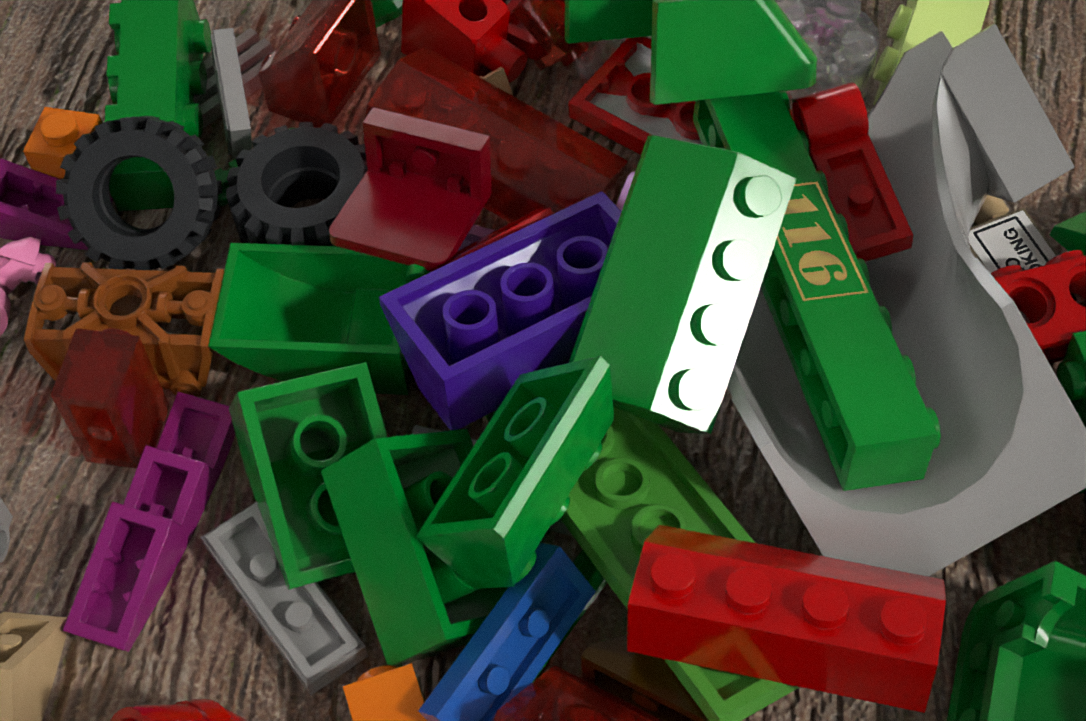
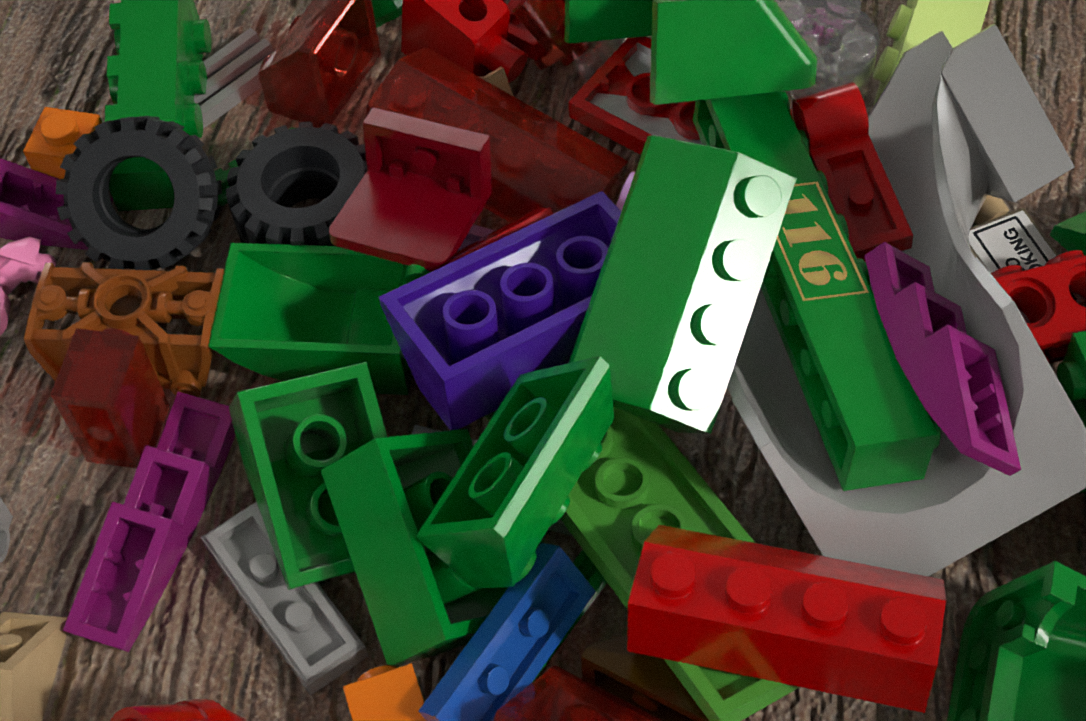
(231, 91): light grey tile -> none
(946, 367): none -> magenta slope

